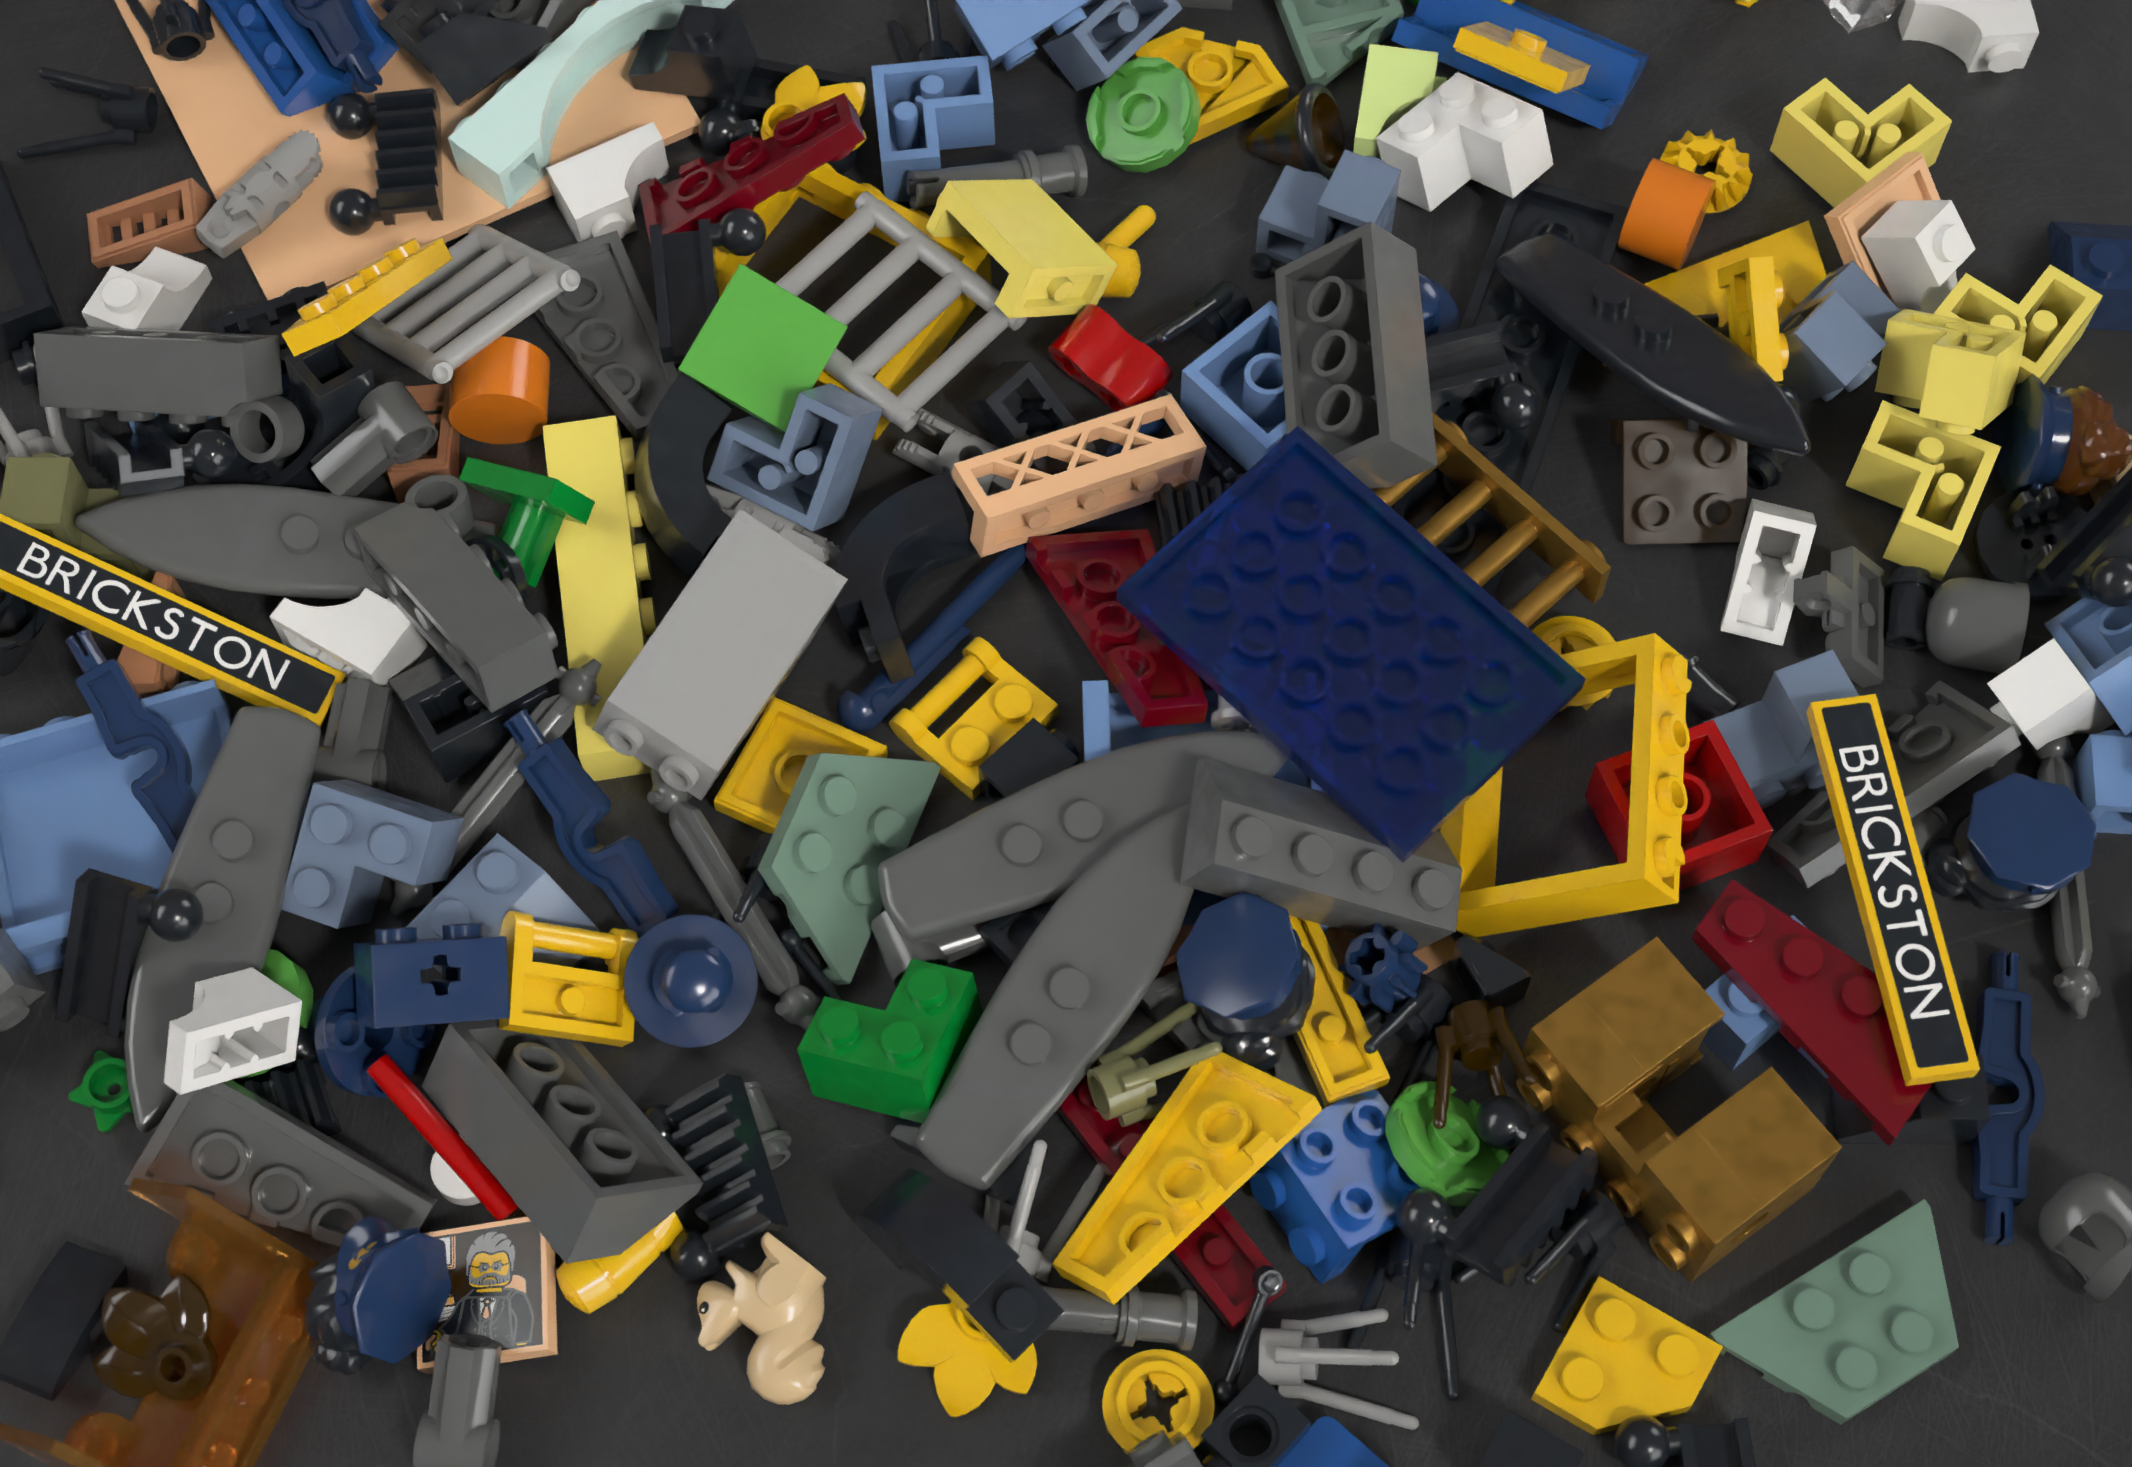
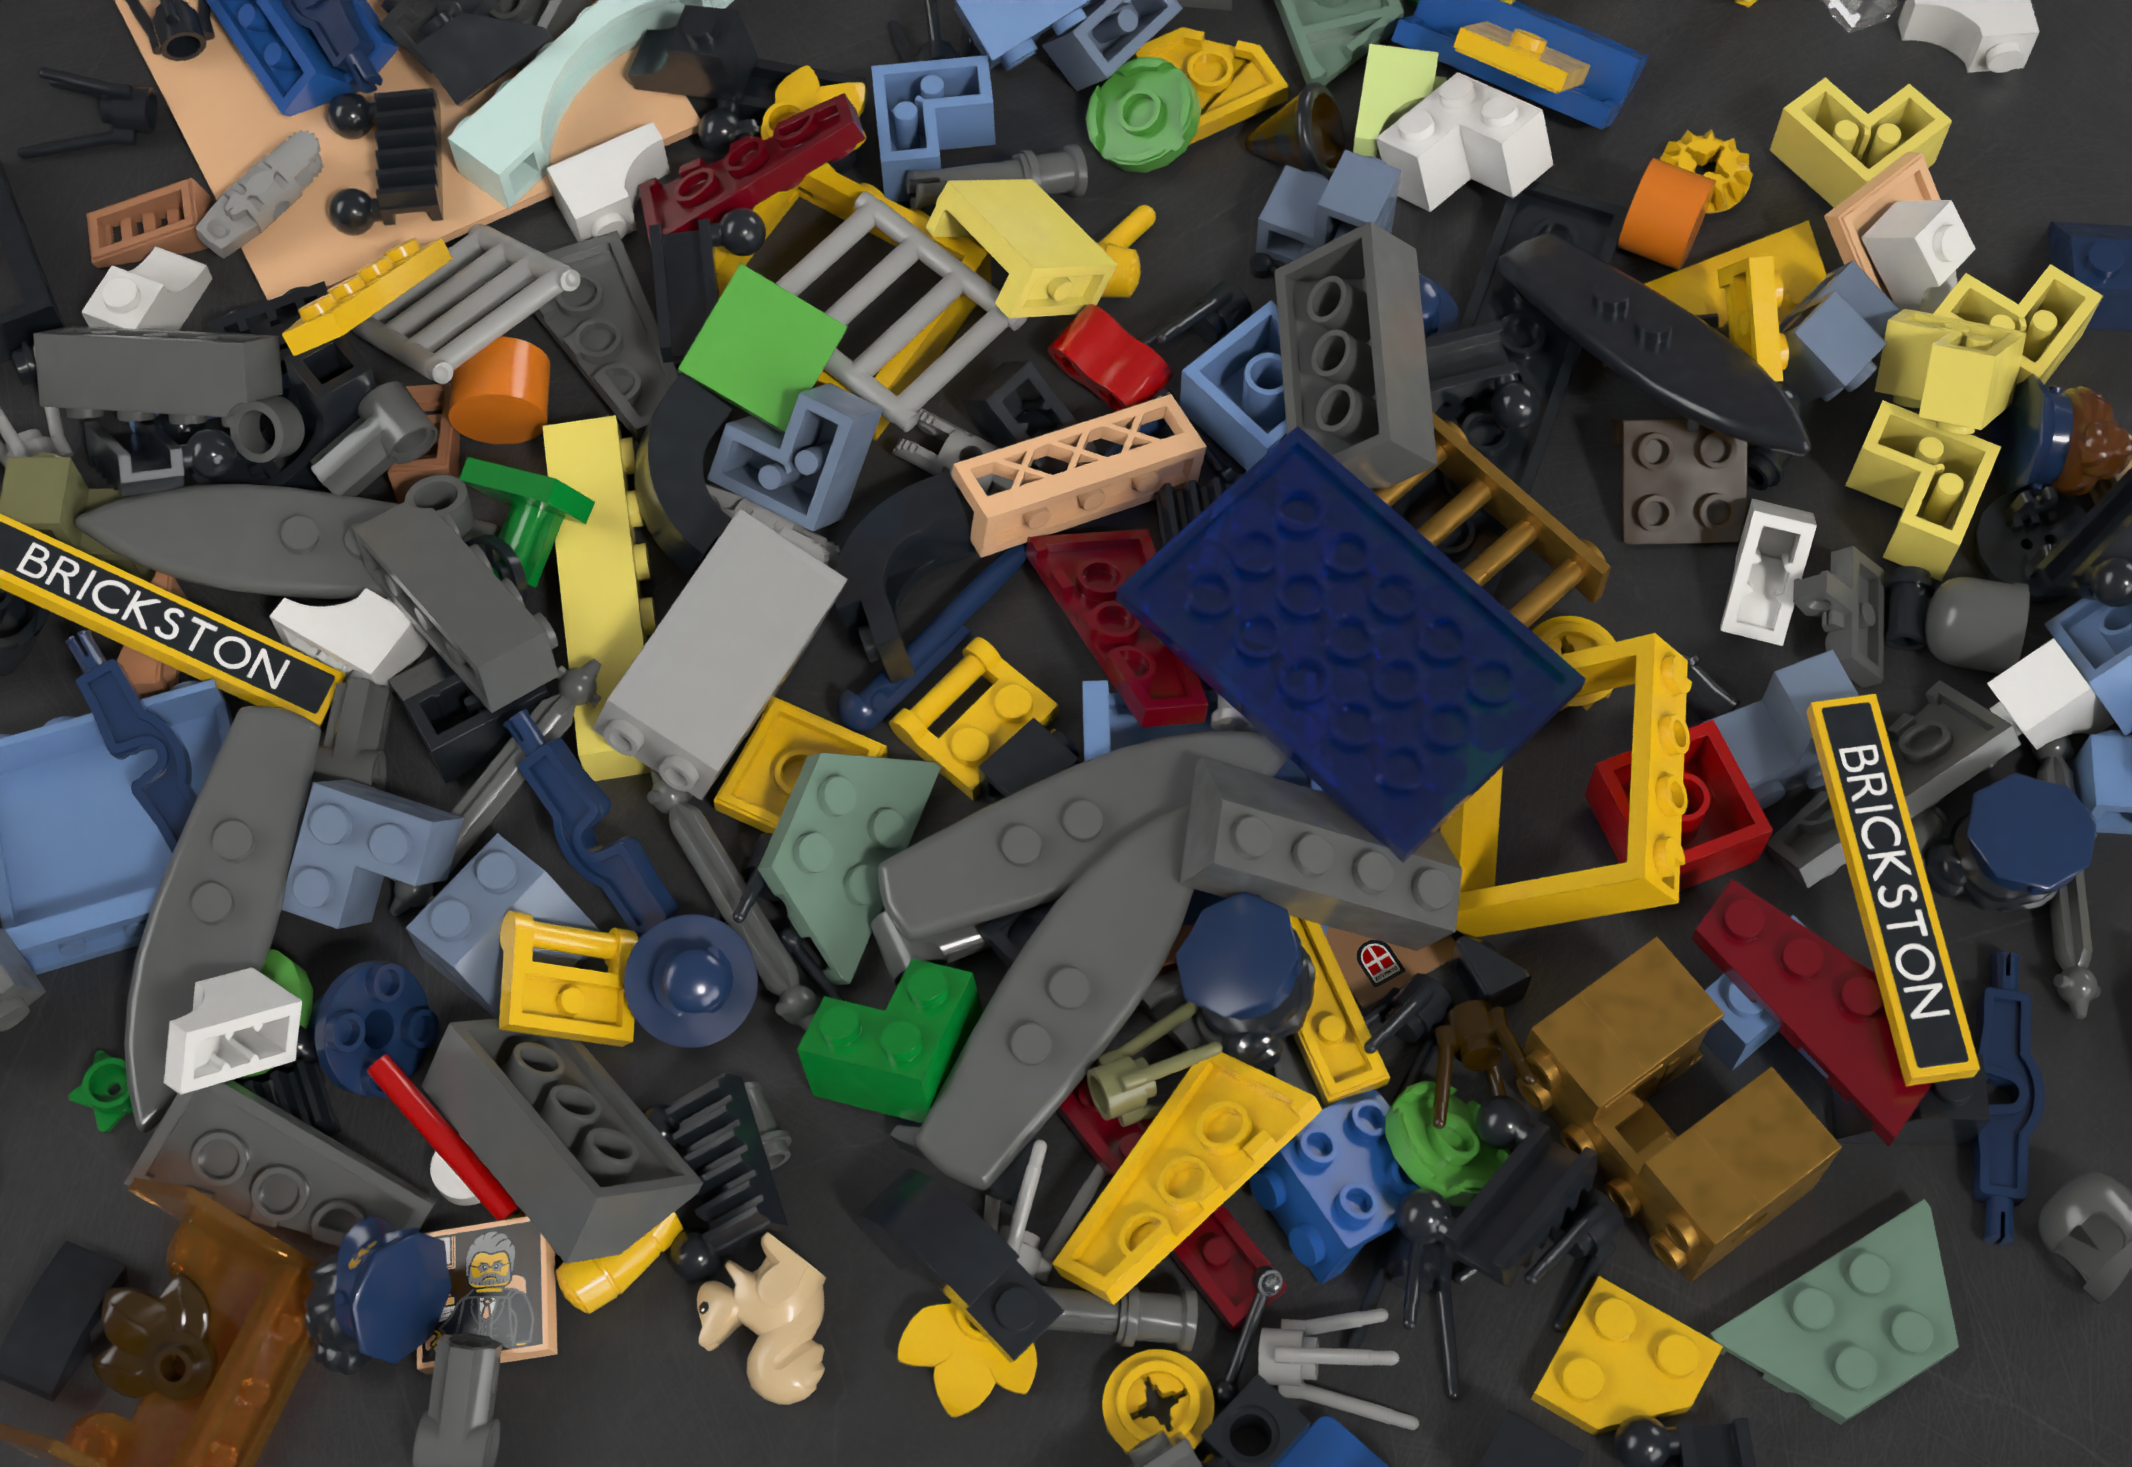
(105, 939): black gear -> none
(470, 986): dark blue brick -> none
(1382, 967): dark blue gear -> none

